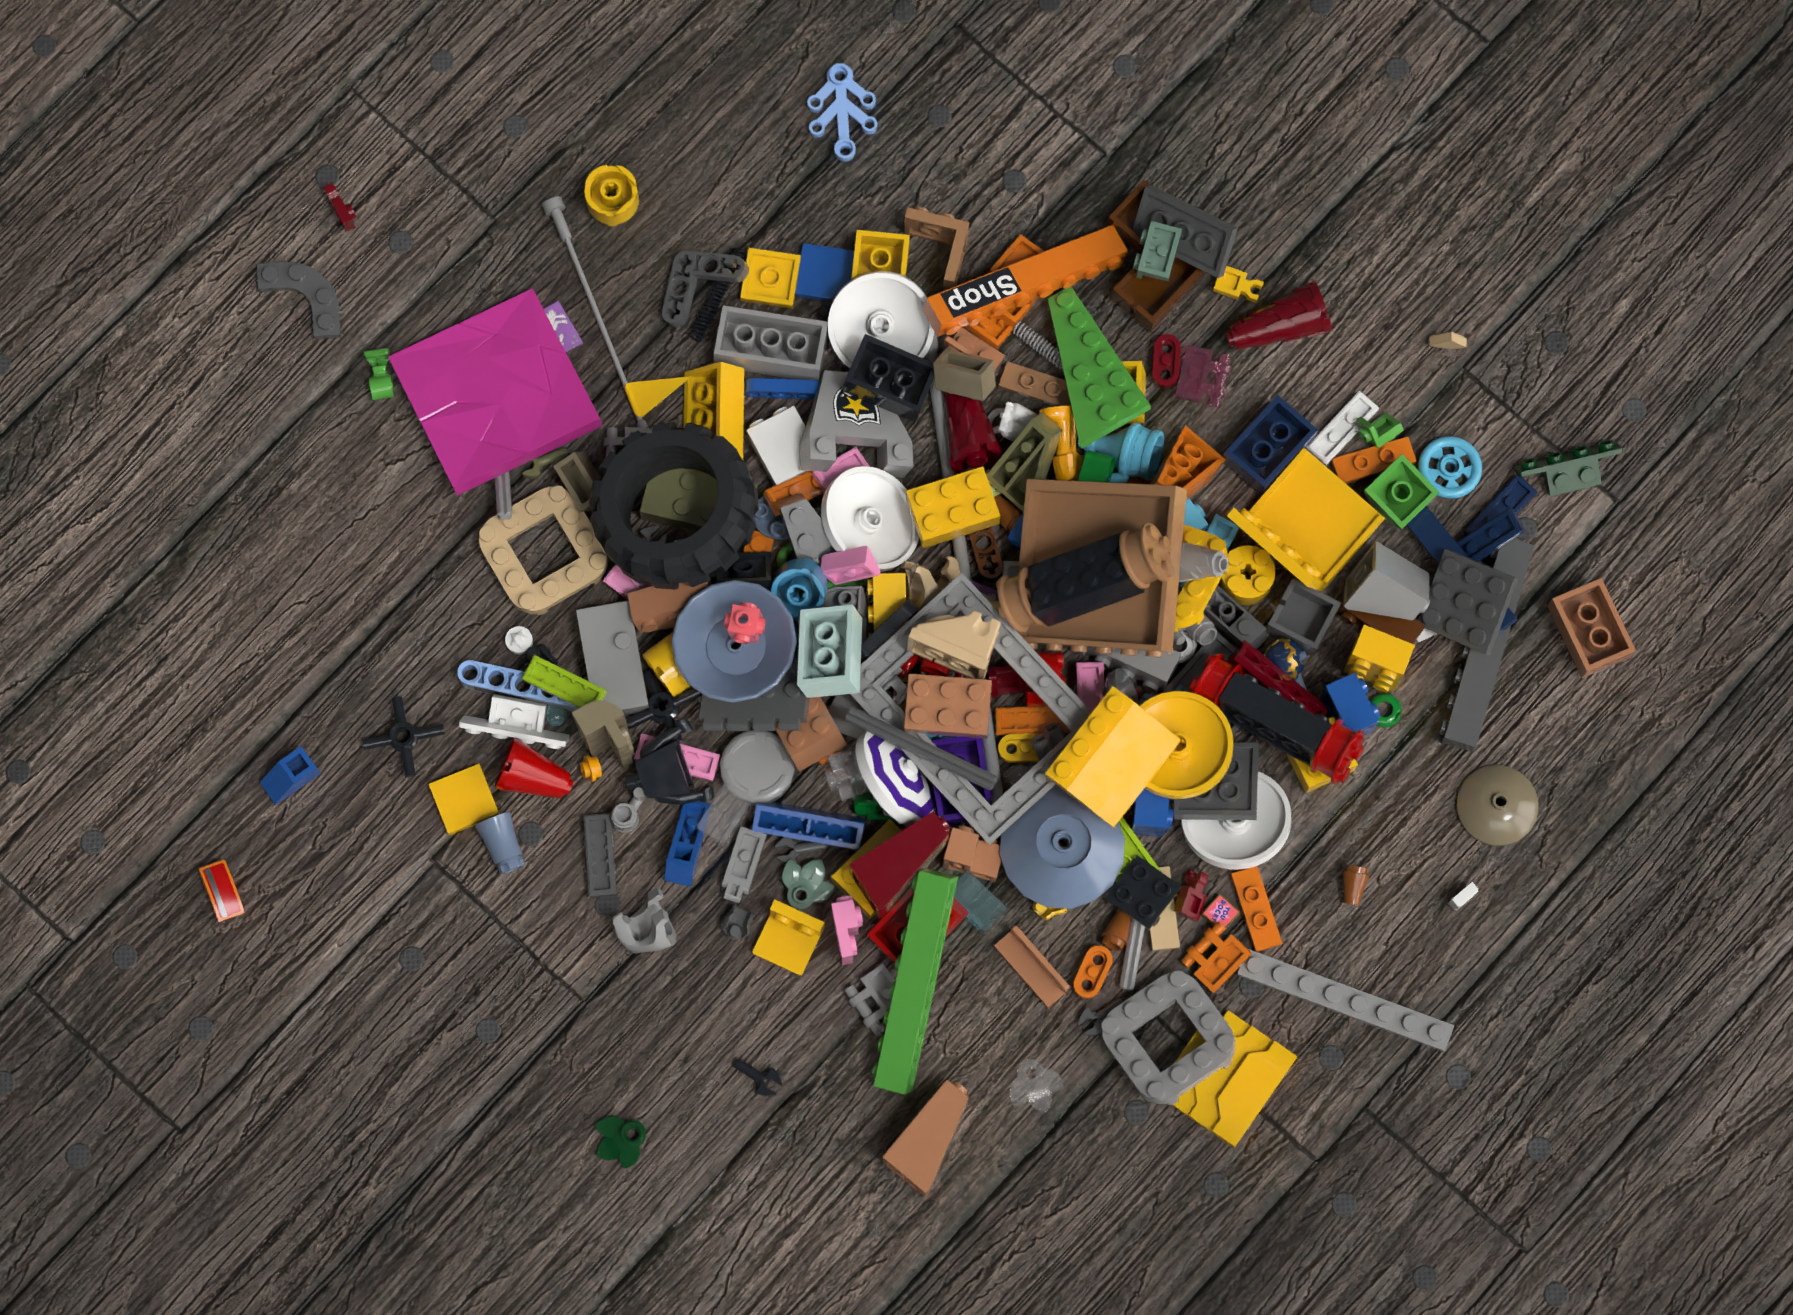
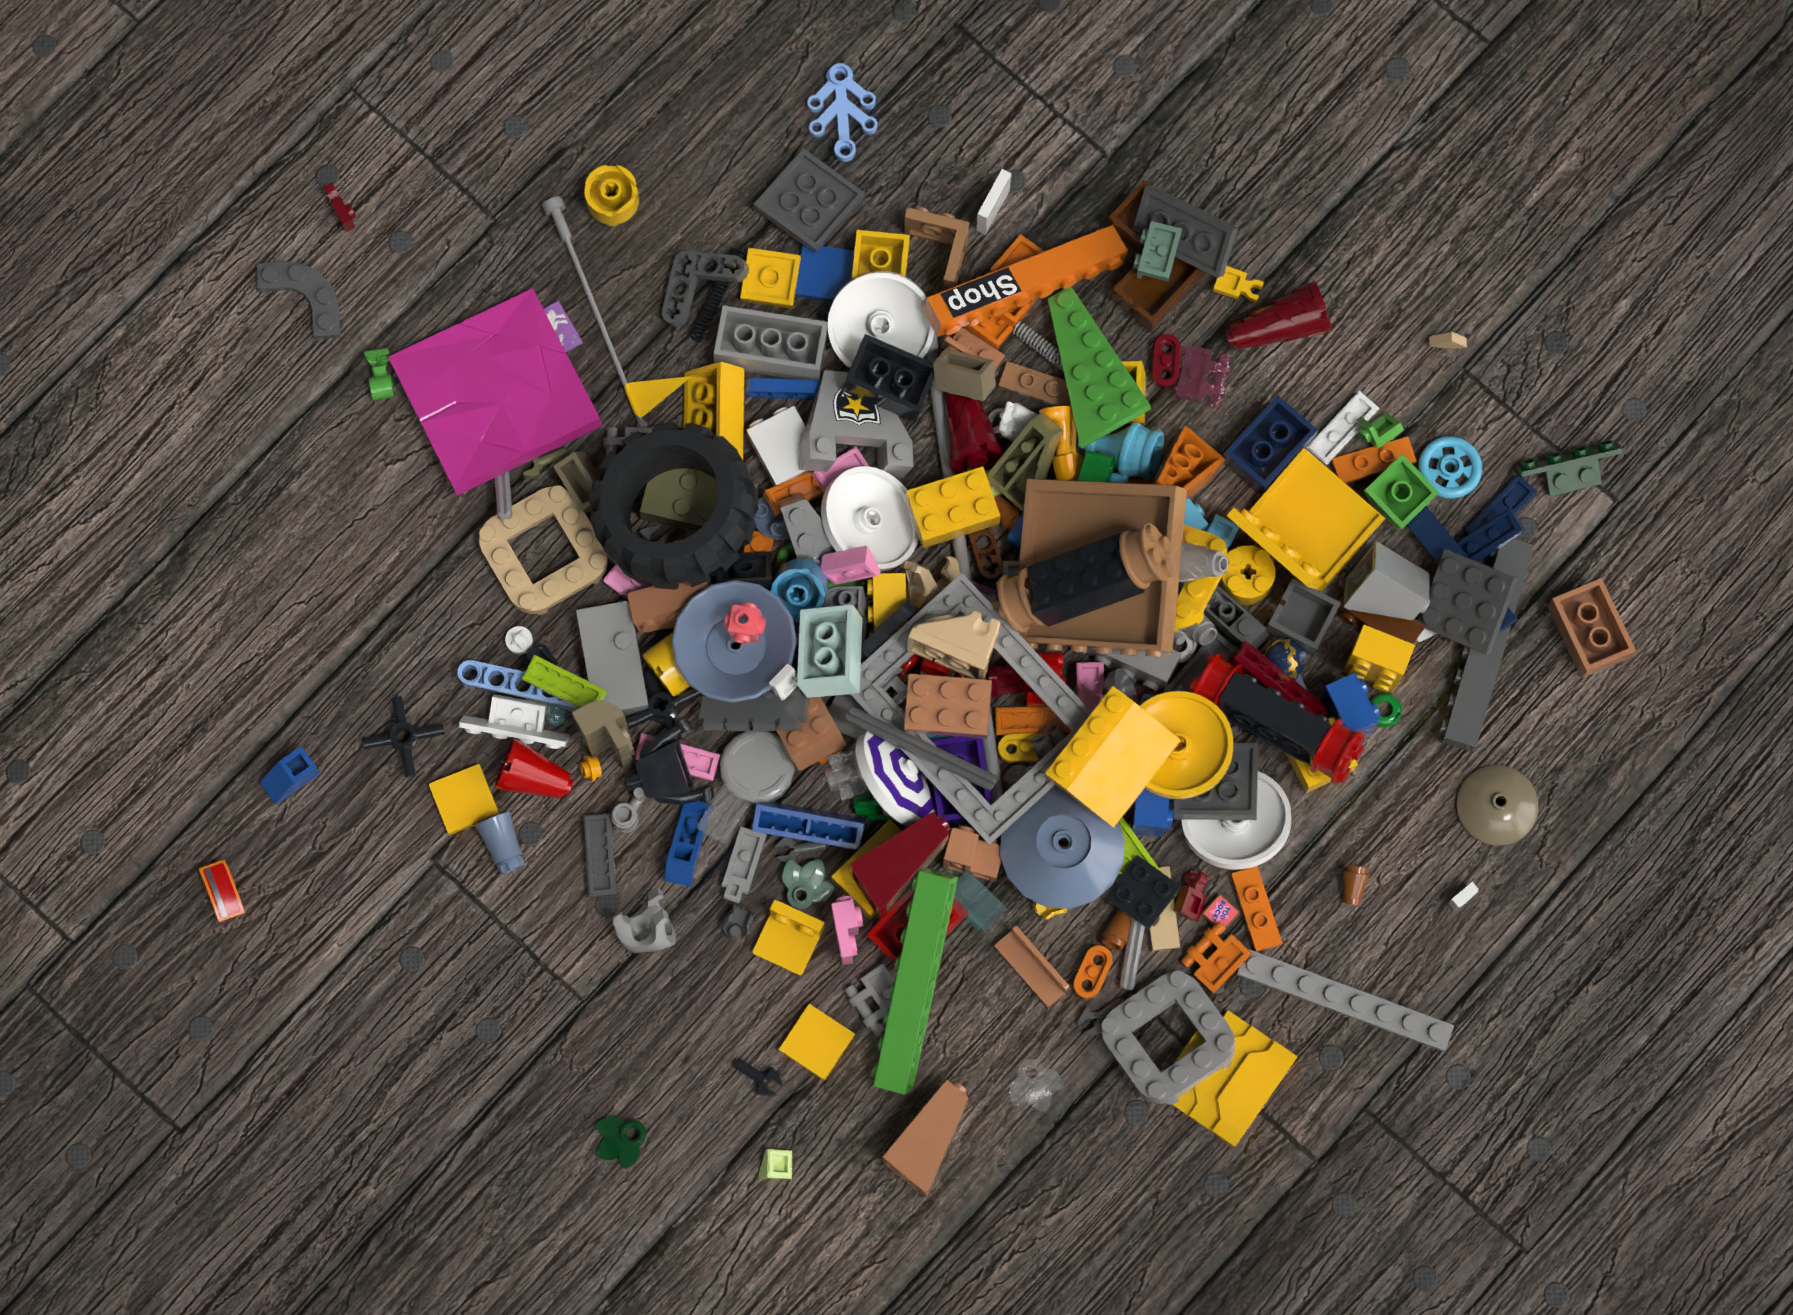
(776, 1165): none -> yellowish green slope
(784, 682): none -> white tile
(809, 200): none -> dark grey plate
(816, 1042): none -> yellow tile
(993, 202): none -> white tile

